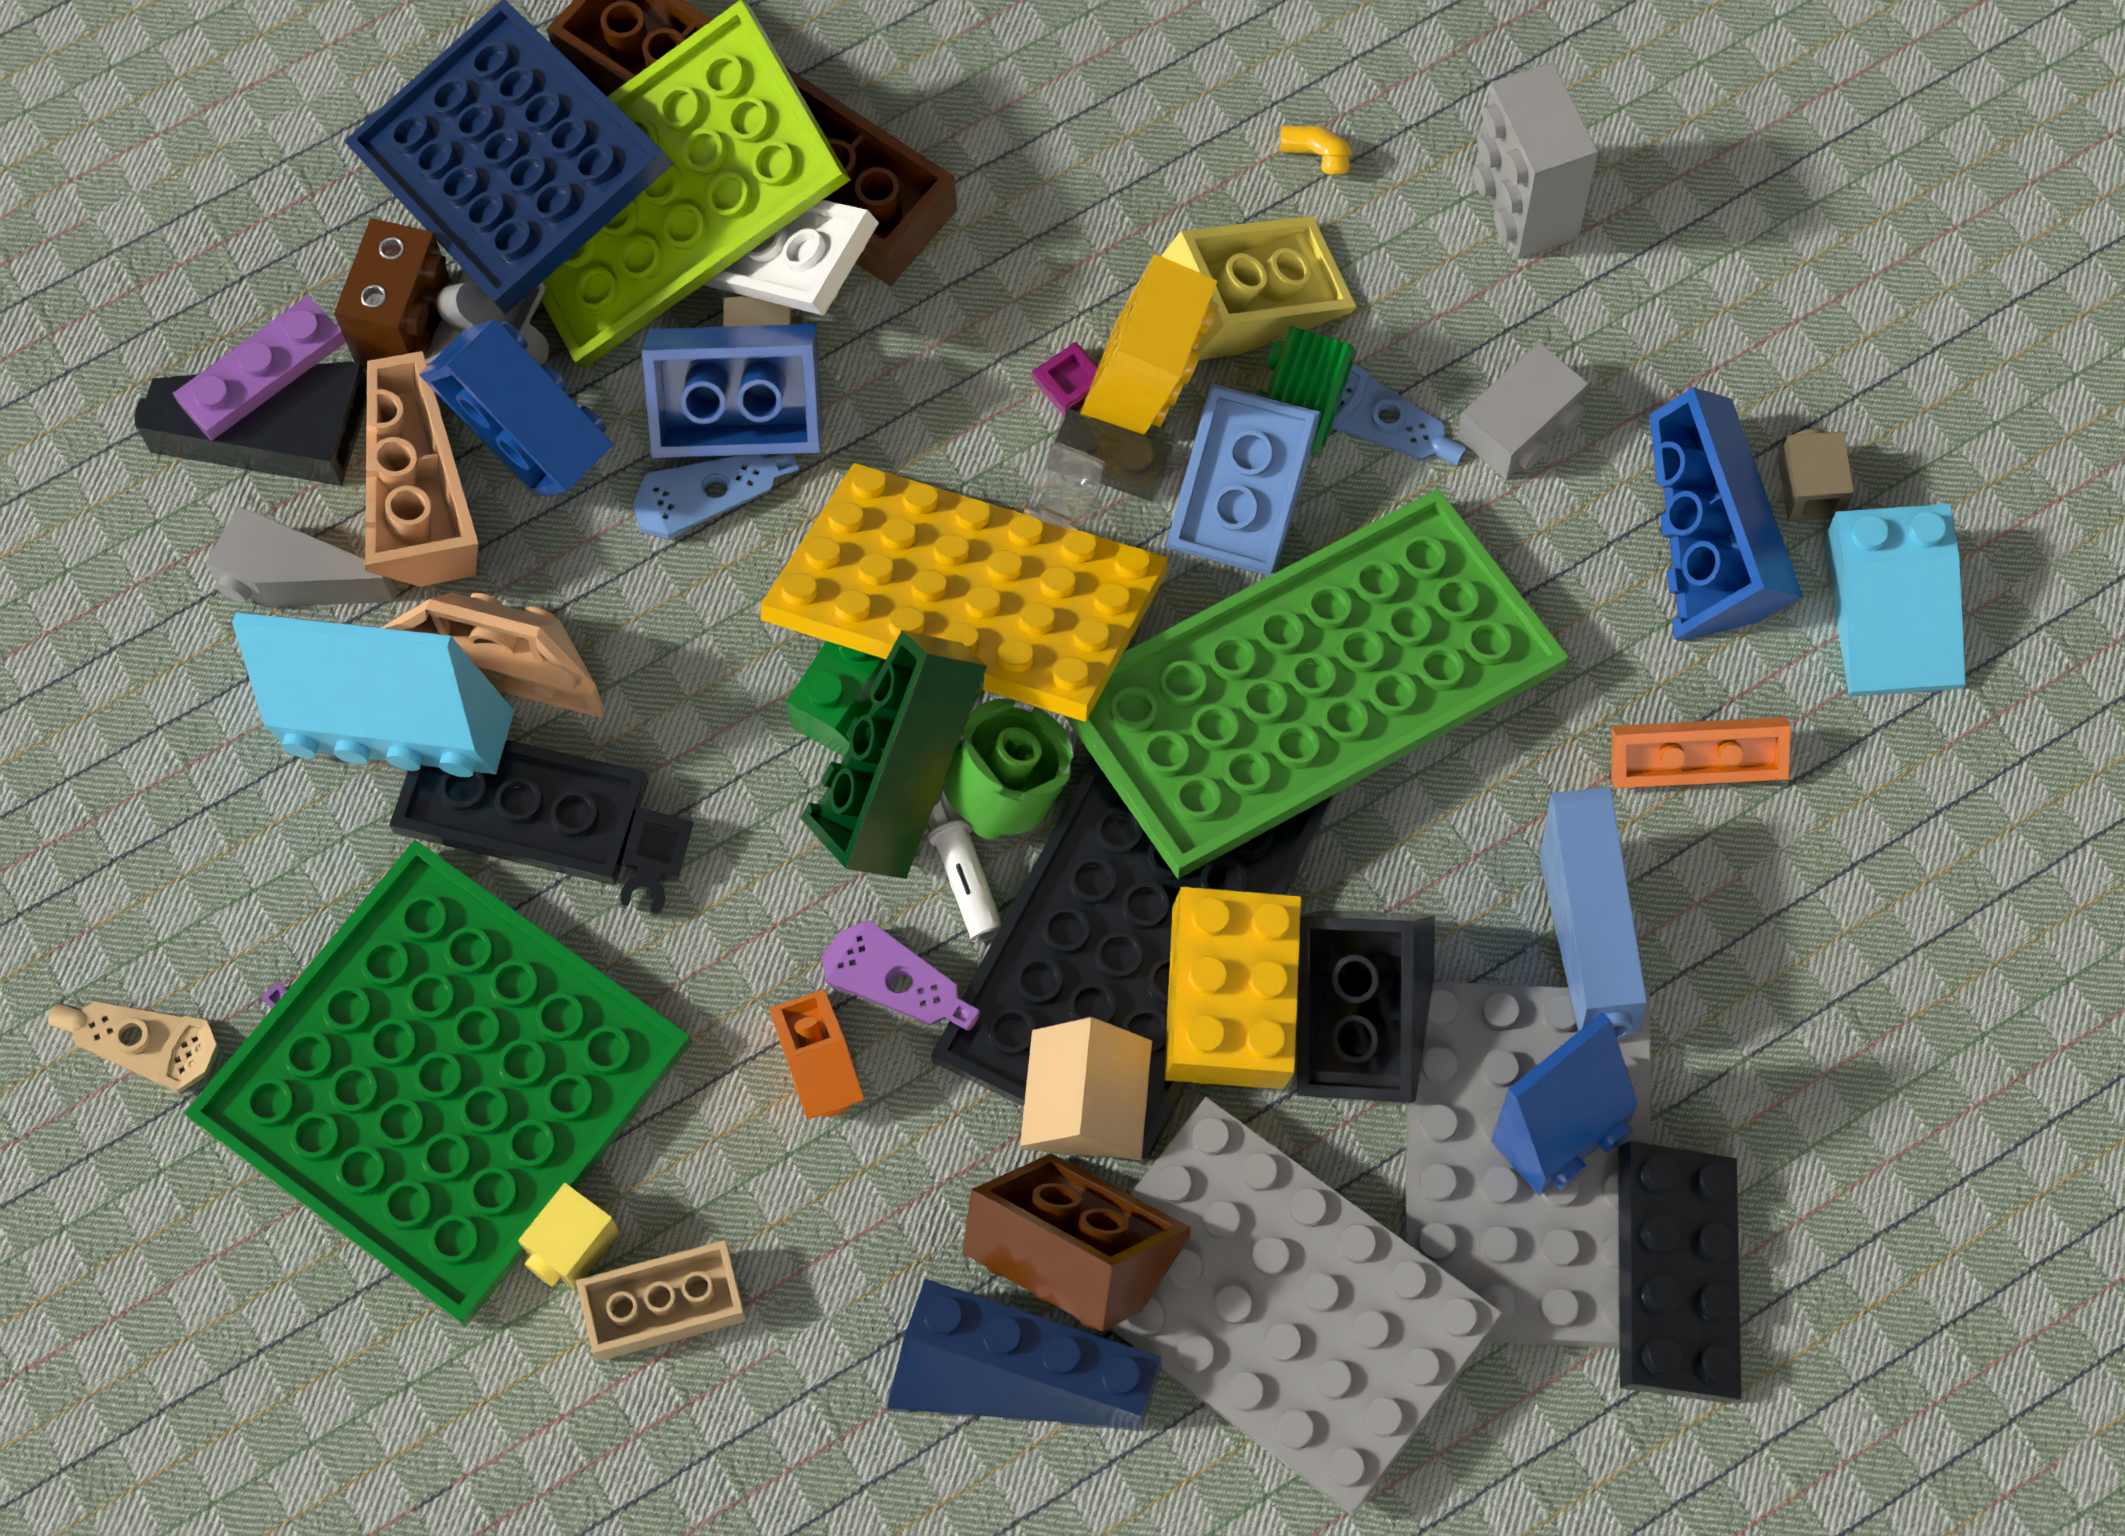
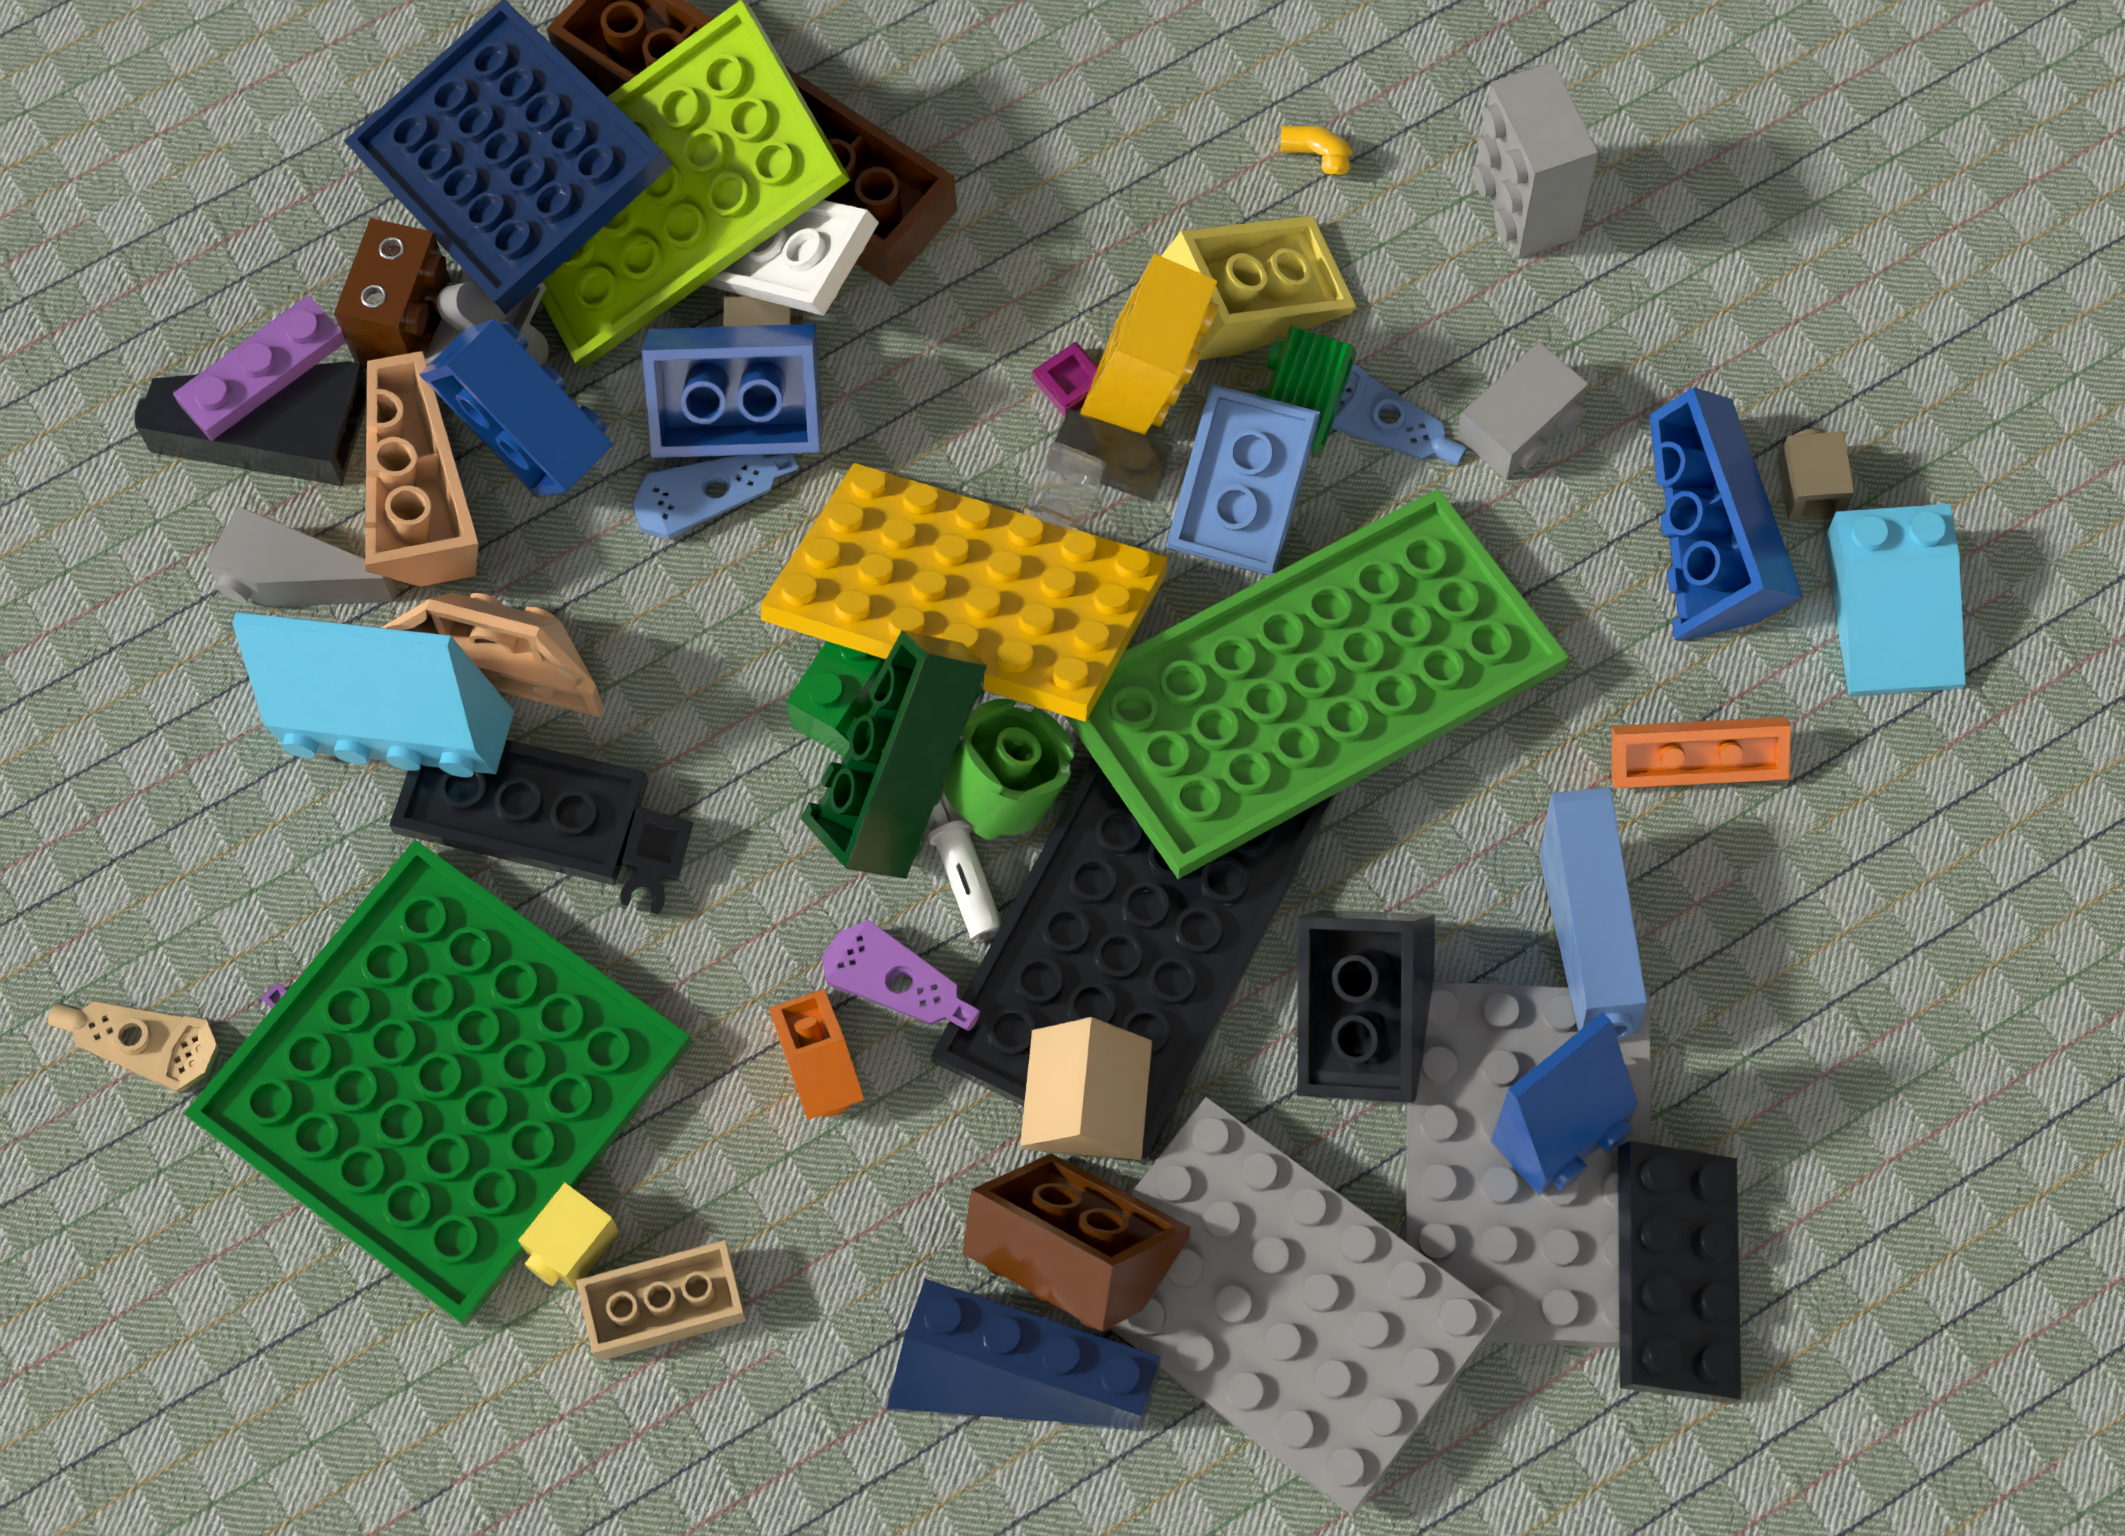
(1233, 988): yellow brick -> none

